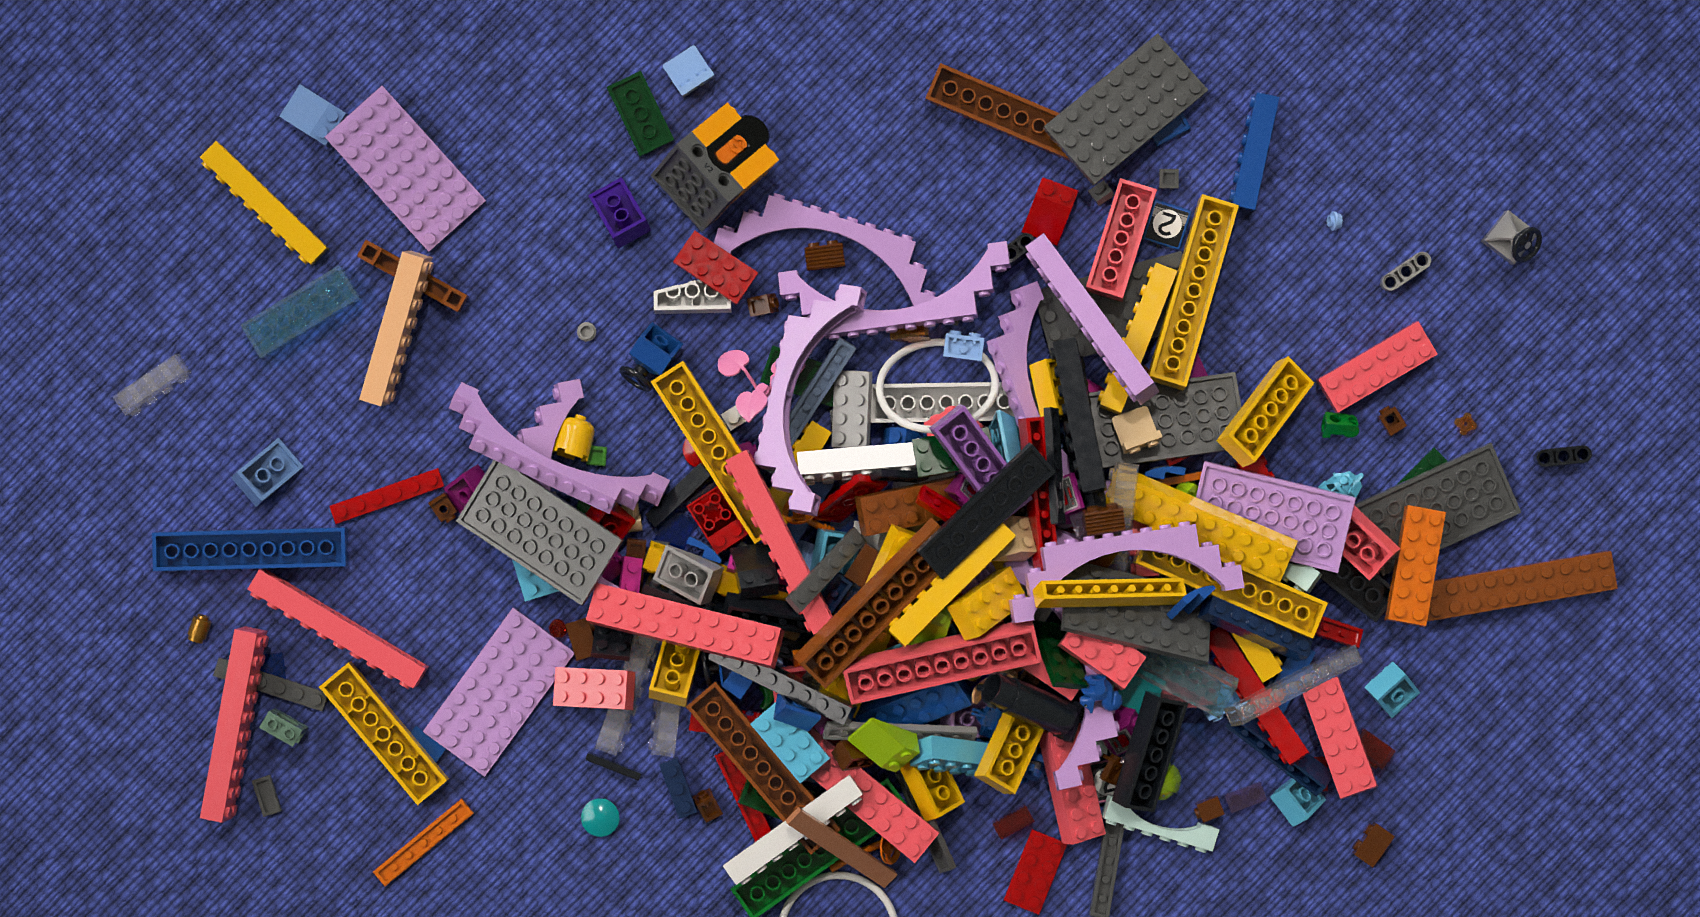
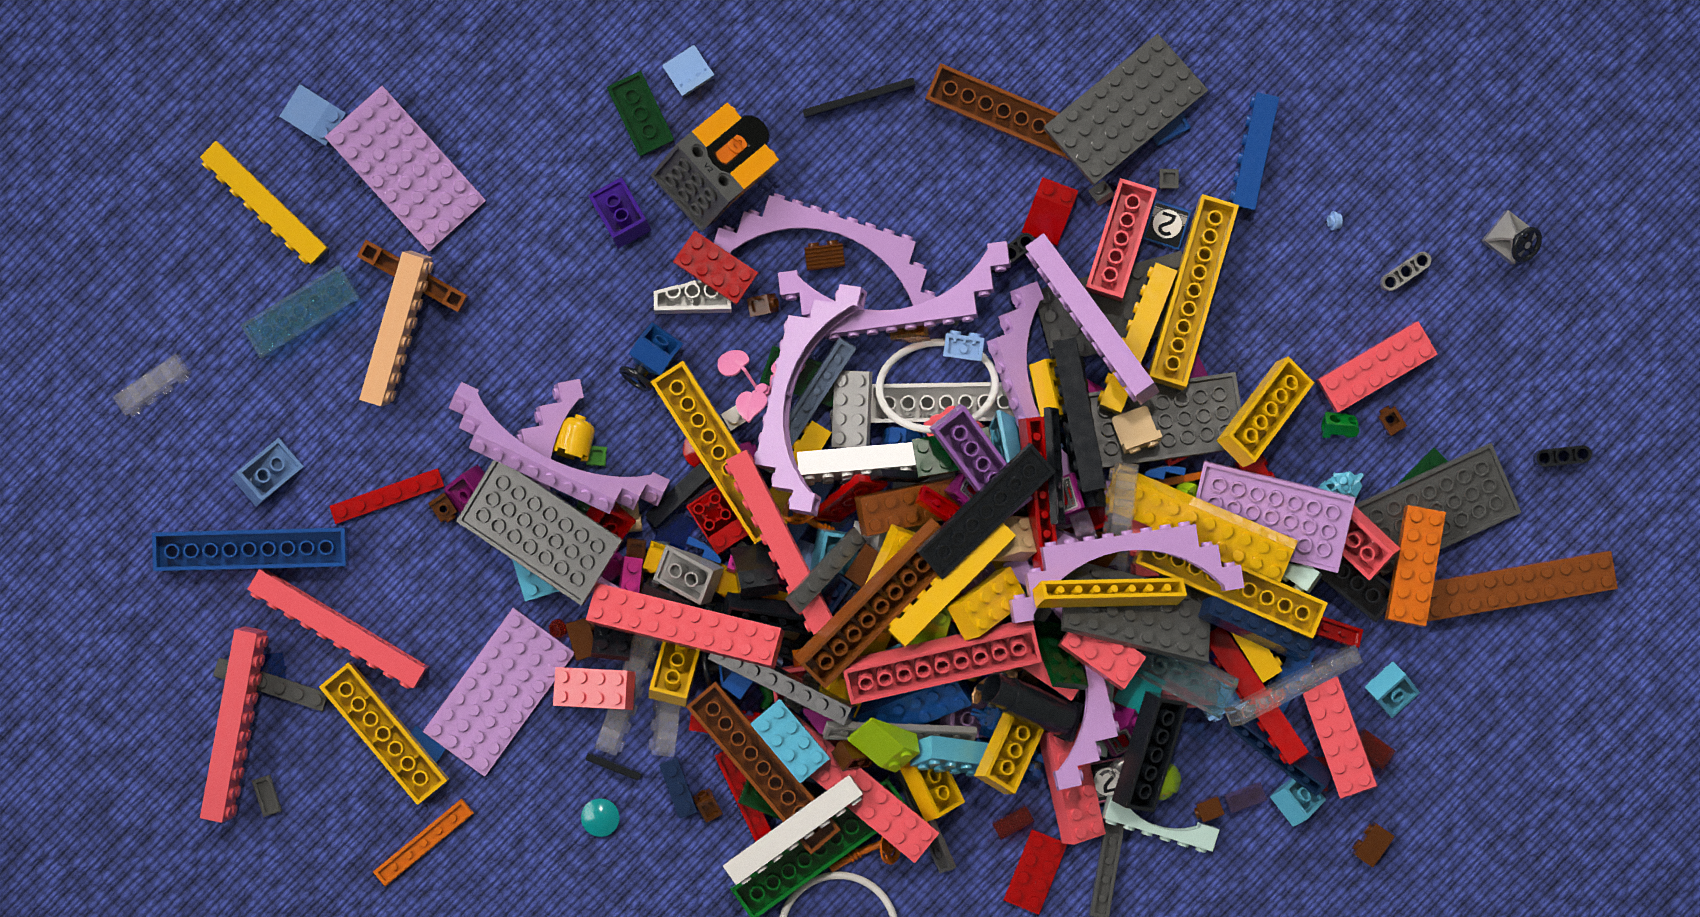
(199, 628): pearl gold brick -> none
(278, 726): sand green window -> none
(586, 331): light grey plate -> none
(795, 713): blue slope -> none
(841, 847): nougat tile -> none
(859, 97): none -> black tile
(1100, 690): blue animal -> none
(1104, 519): reddish brown brick -> none
(1112, 769): reddish brown bracket -> none
(1191, 601): blue slope -> none
(1471, 425): clear orange plate -> none

